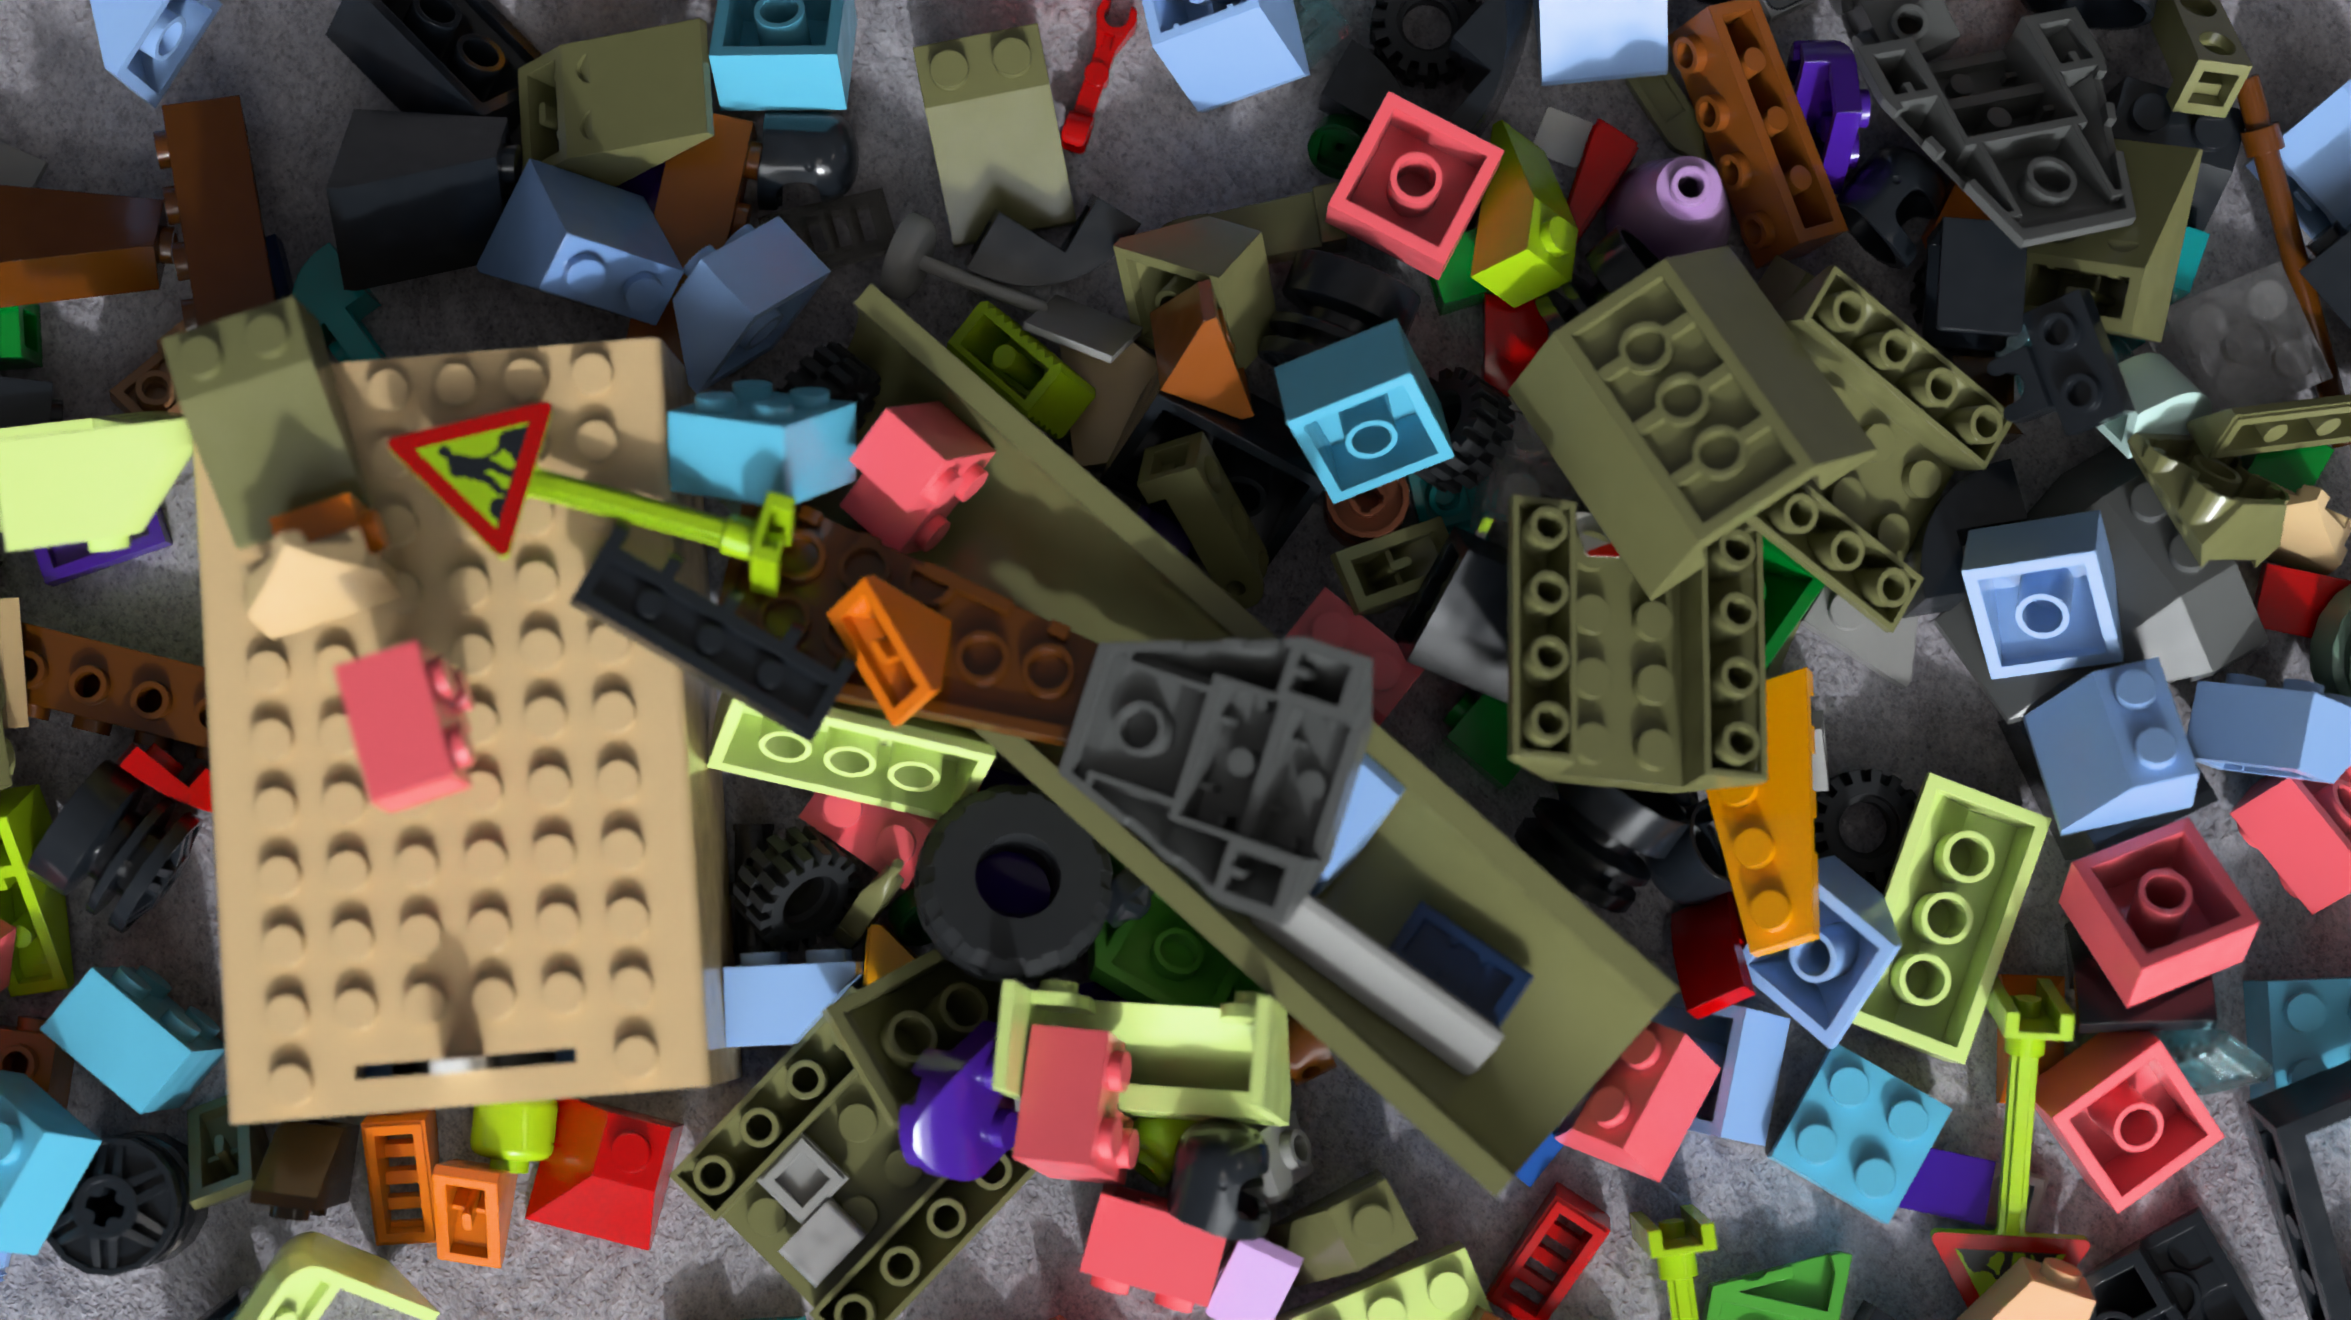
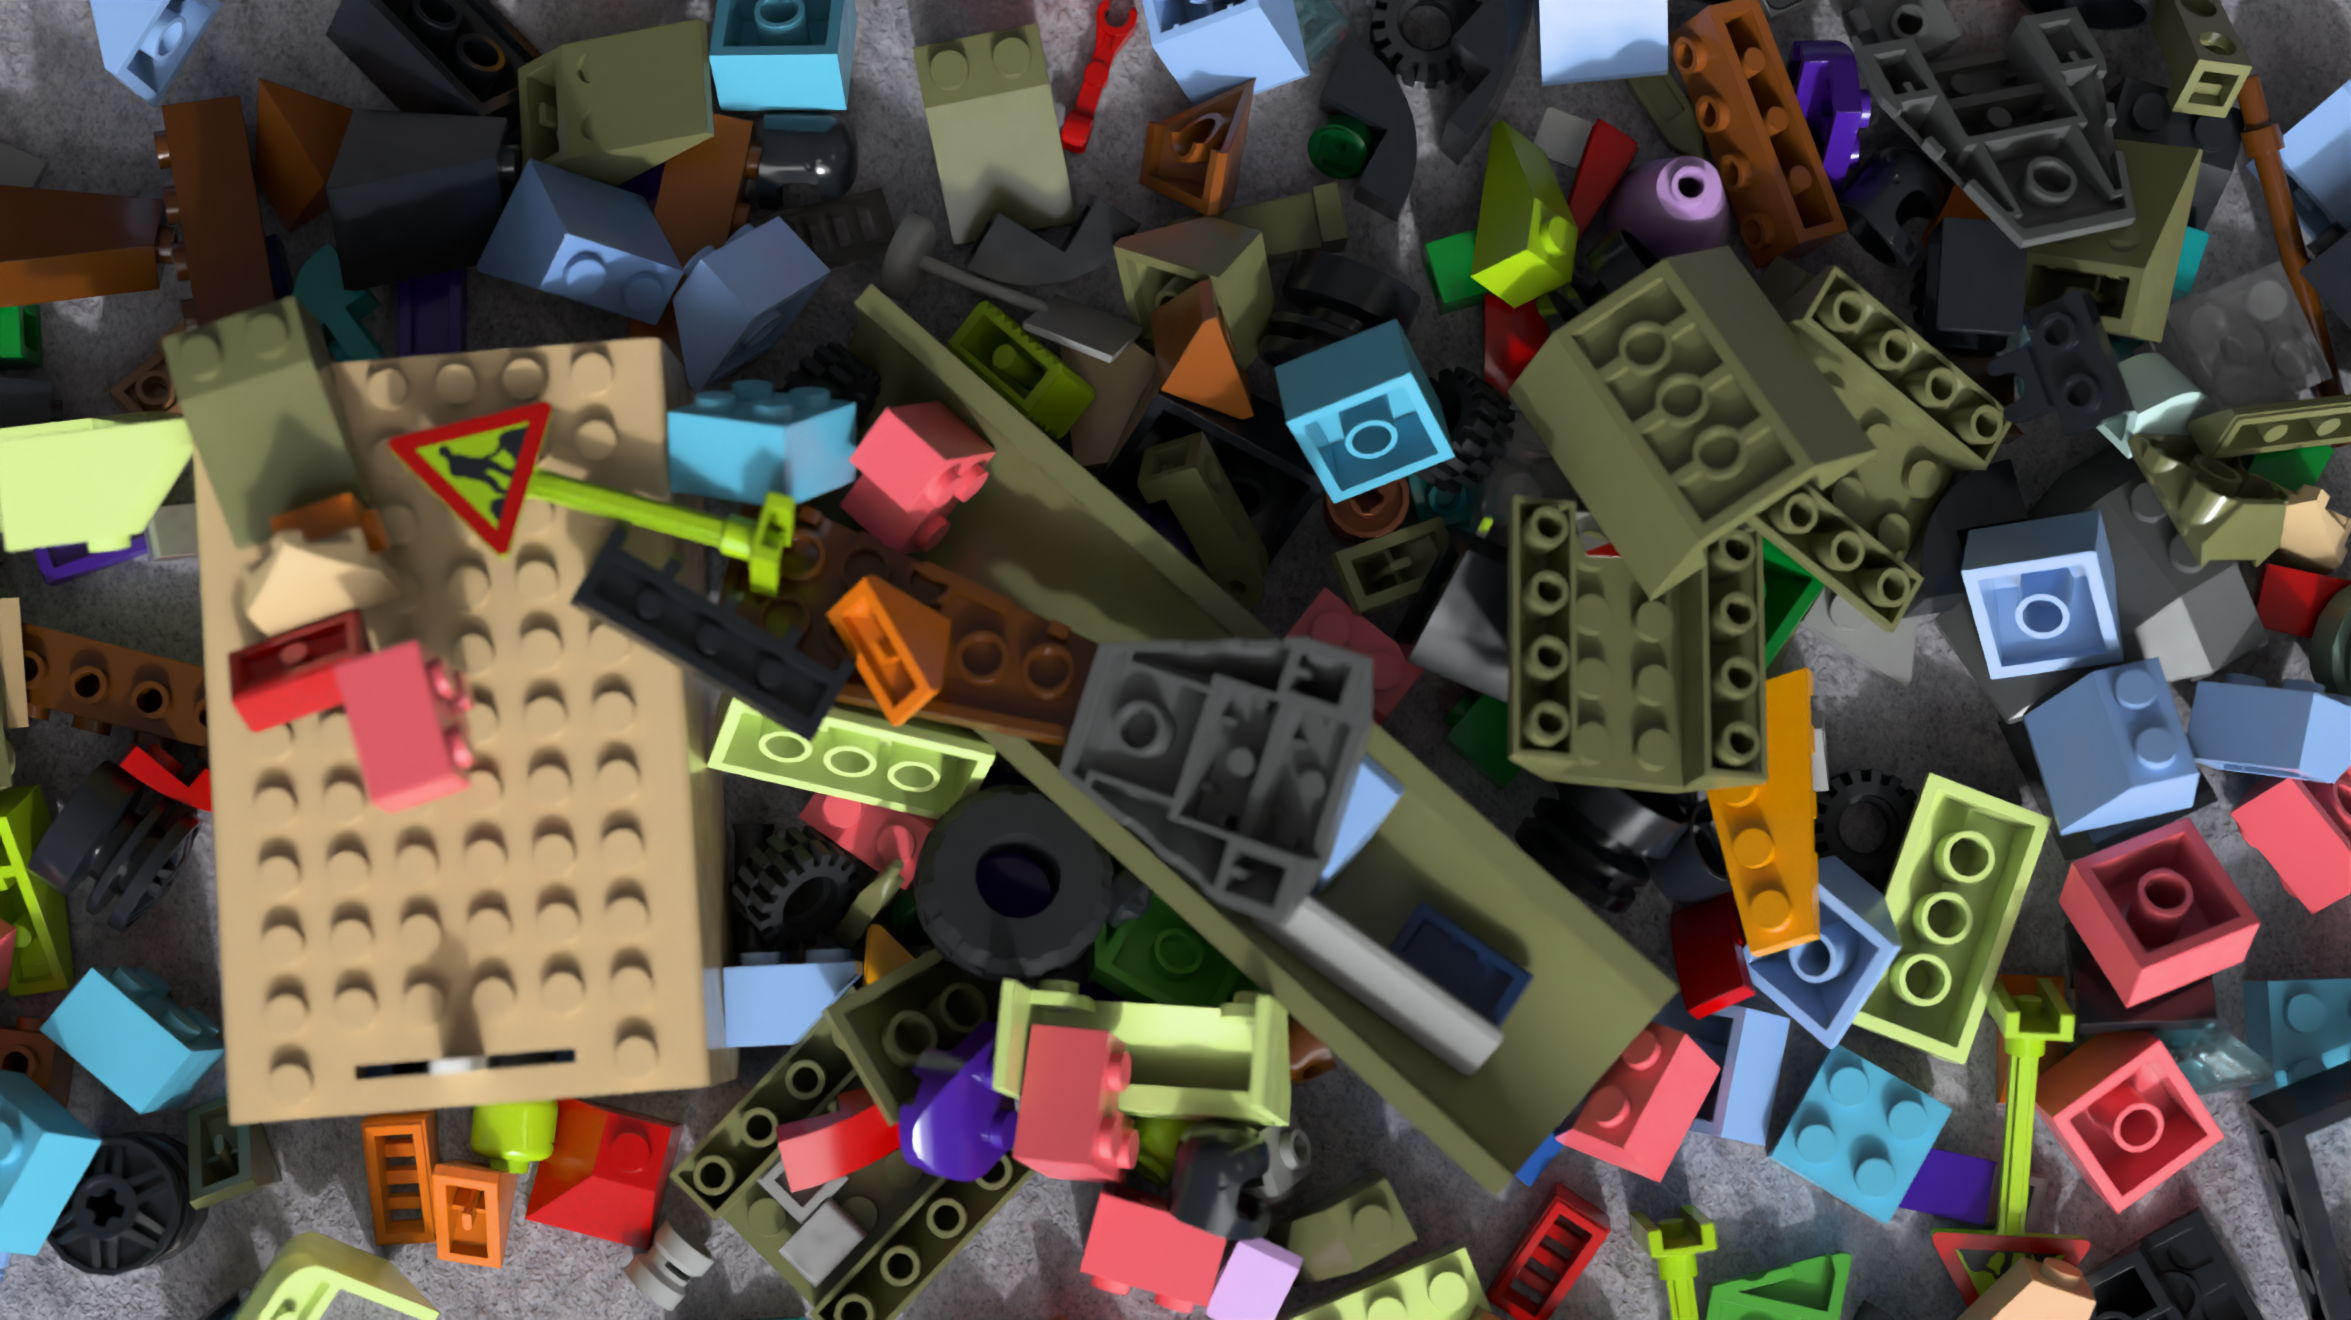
(172, 533): none -> flat silver piece
(295, 670): none -> red slope
(297, 150): none -> dark orange slope
(306, 1168): dark brown slope -> none
(433, 314): none -> dark purple tile
(669, 1264): none -> light grey wheel
(836, 1142): none -> red slope
(1200, 151): none -> dark orange slope
(1413, 185): coral brick -> none

